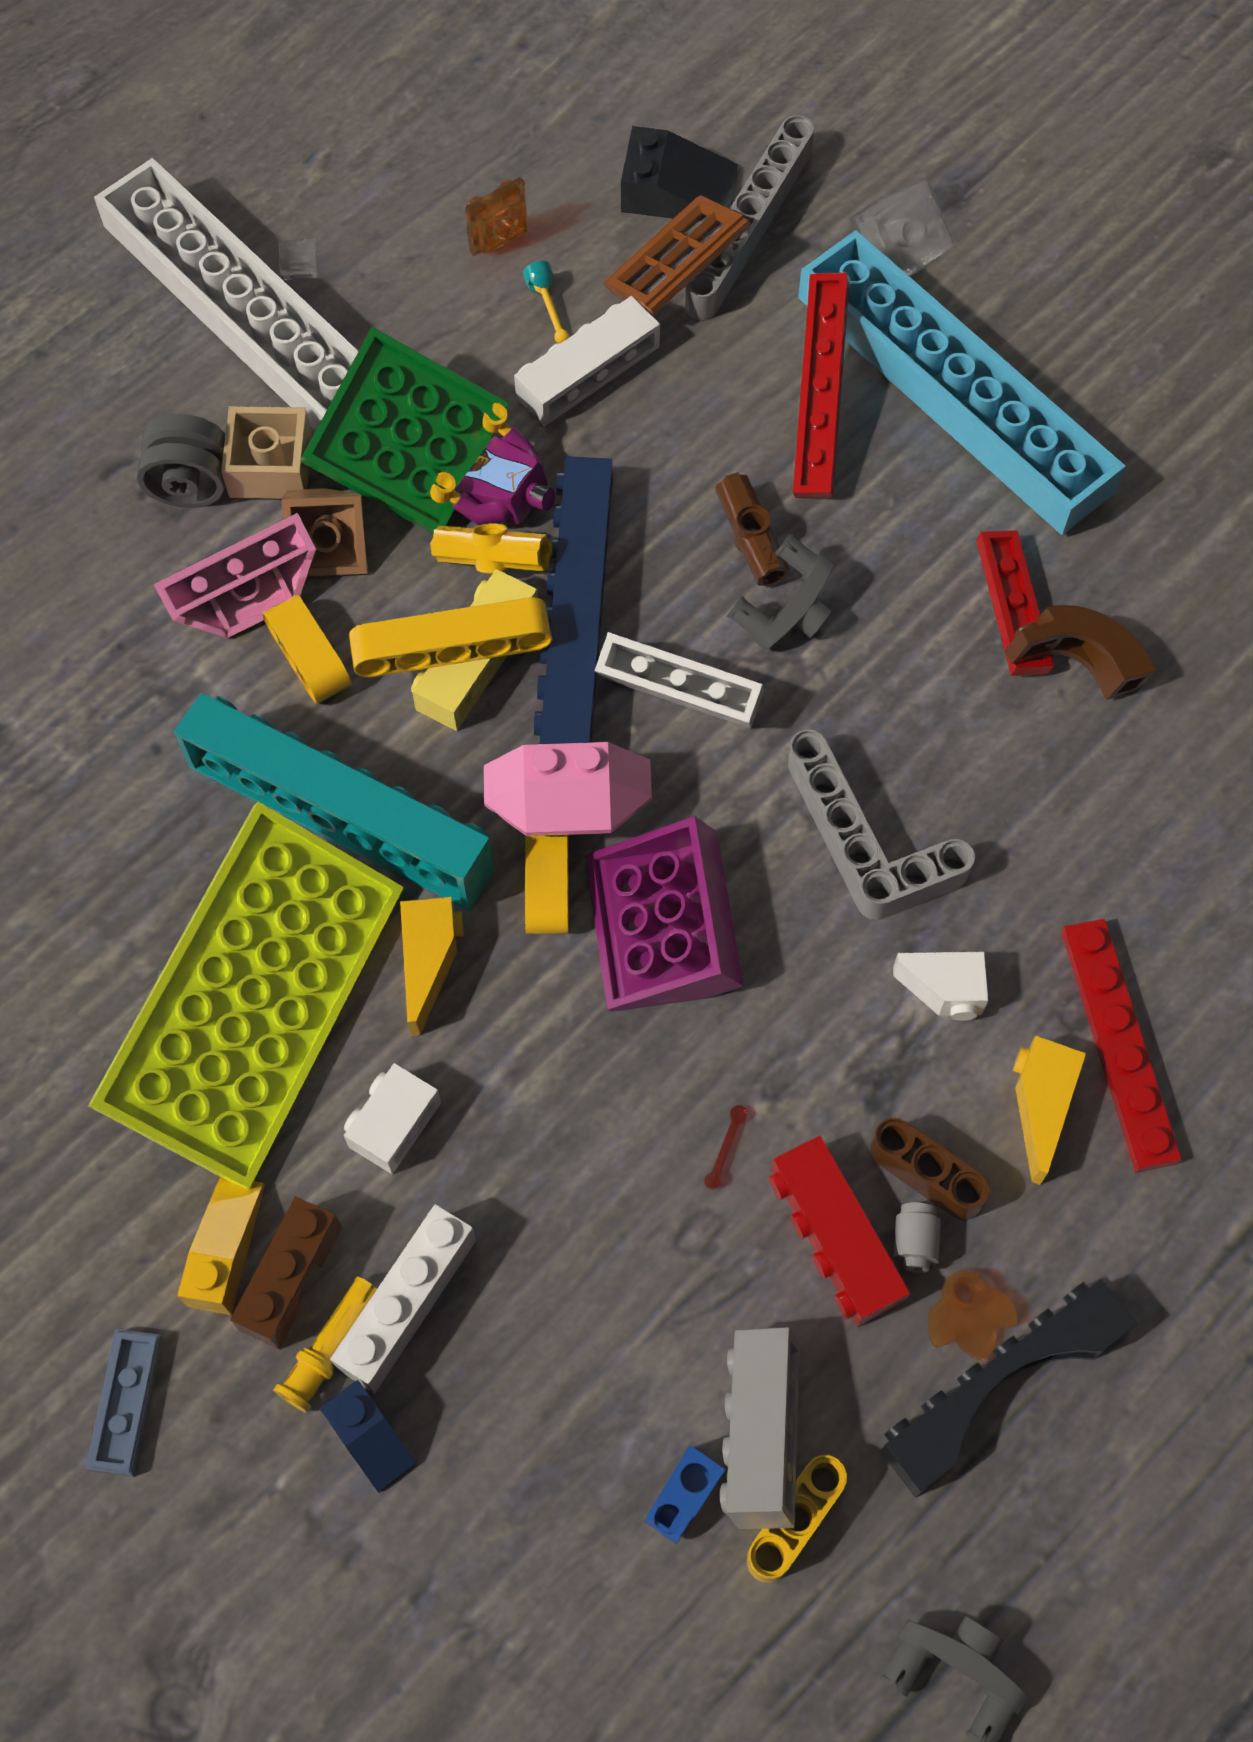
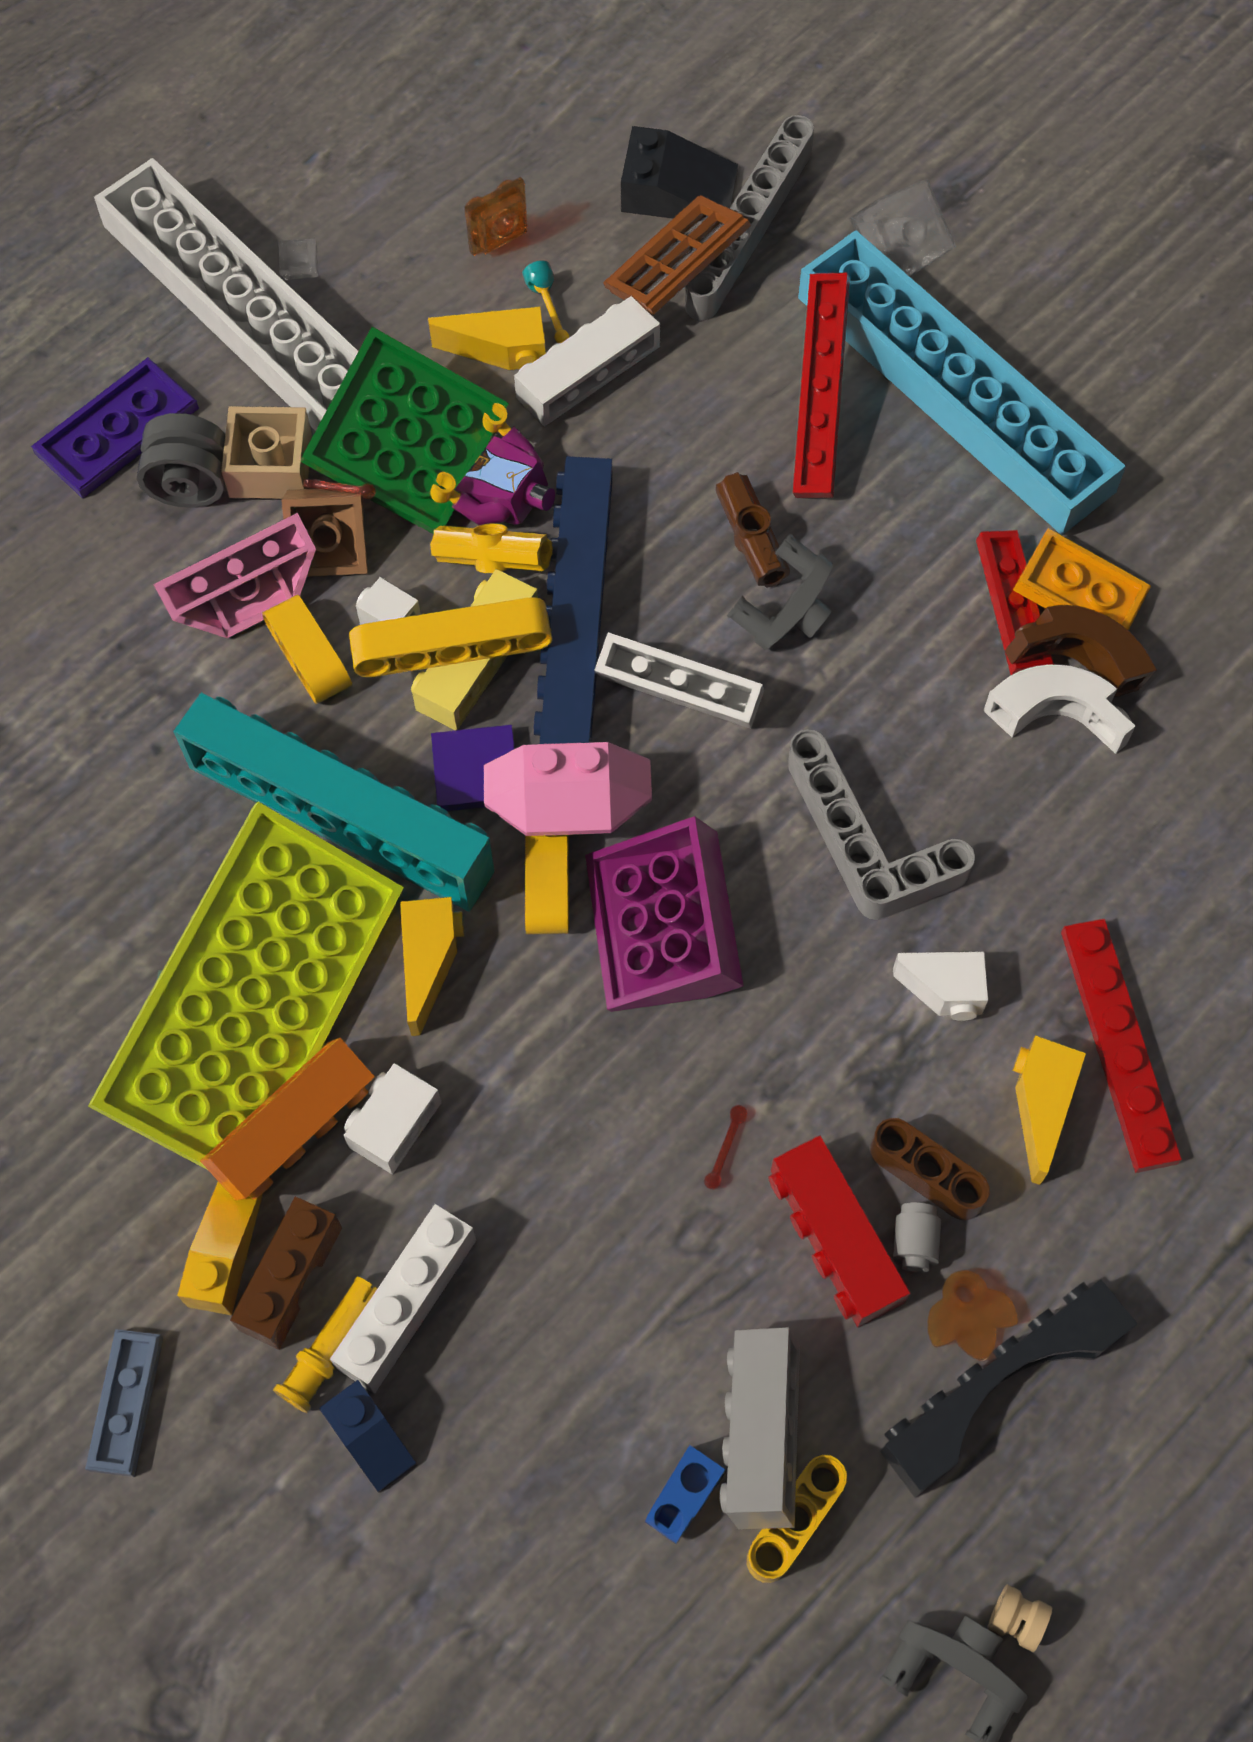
(110, 427): none -> dark purple tile
(287, 1120): none -> orange brick
(367, 490): none -> clear red hinge
(384, 603): none -> white brick
(460, 763): none -> dark purple tile
(494, 337): none -> yellow slope
(1020, 1618): none -> tan wheel
(1064, 692): none -> white arch
(1072, 575): none -> light orange tile

